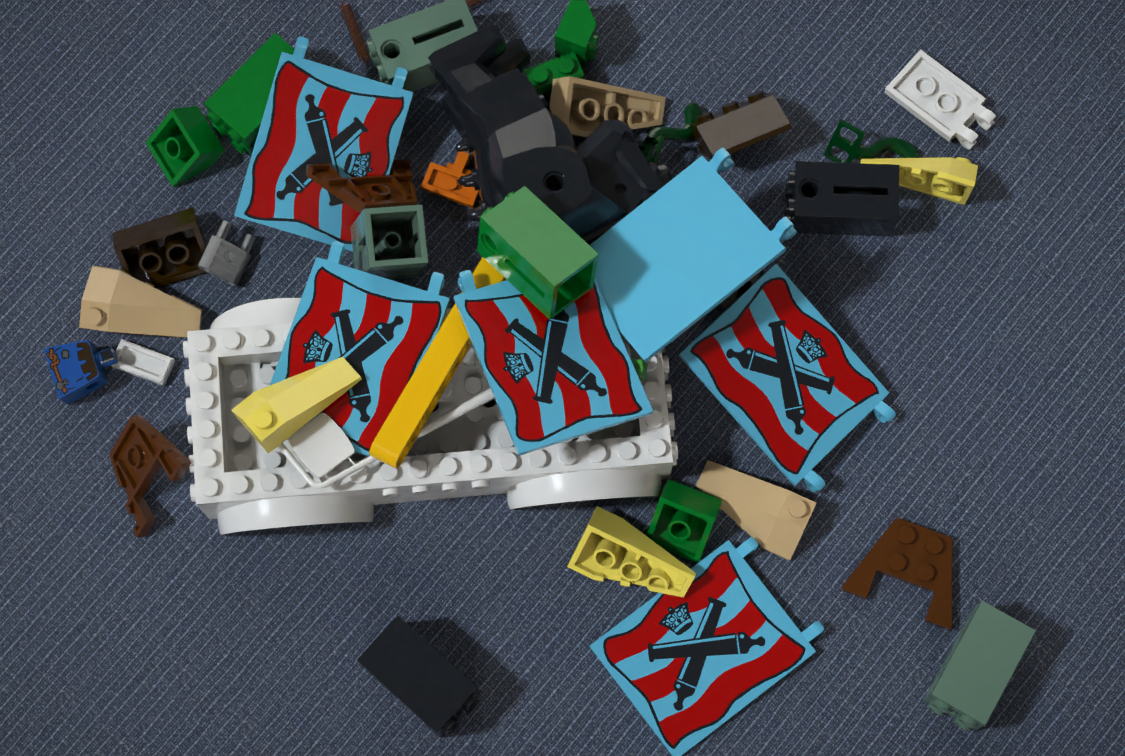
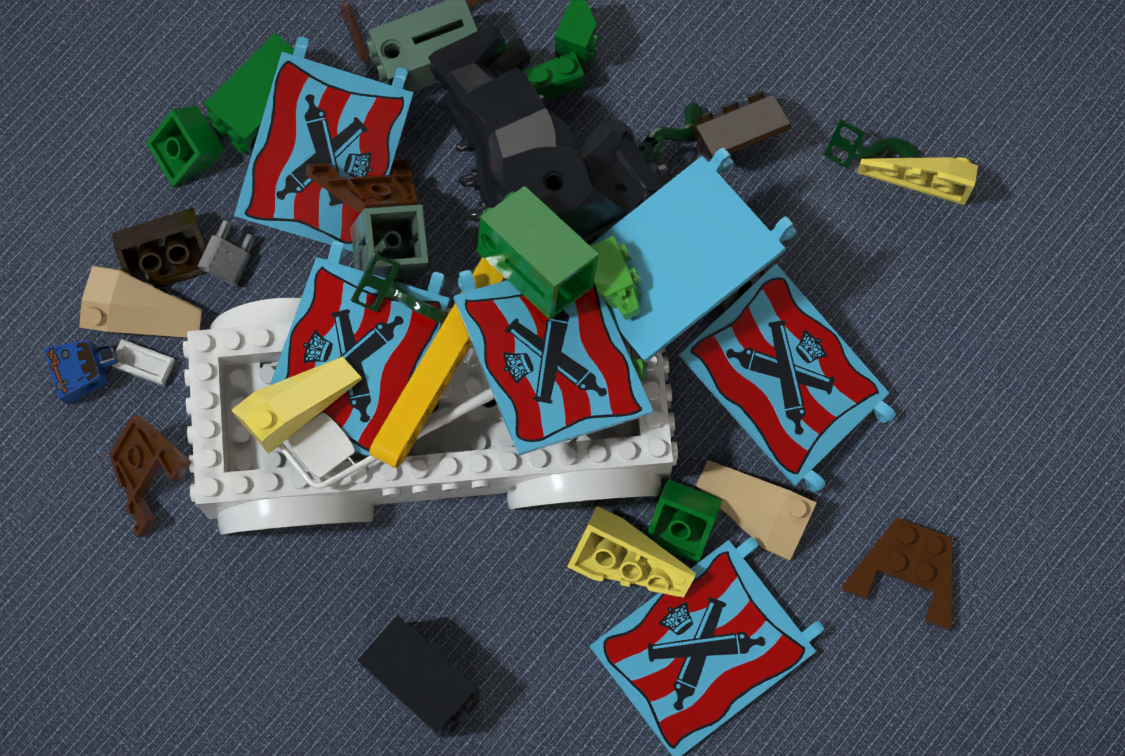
(389, 289): none -> dark green piece
(443, 181): orange hinge -> none
(588, 103): tan wedge -> none
(615, 279): none -> bright green hinge
(843, 198): black brick -> none
(940, 99): white tile -> none
(978, 666): sand green brick -> none

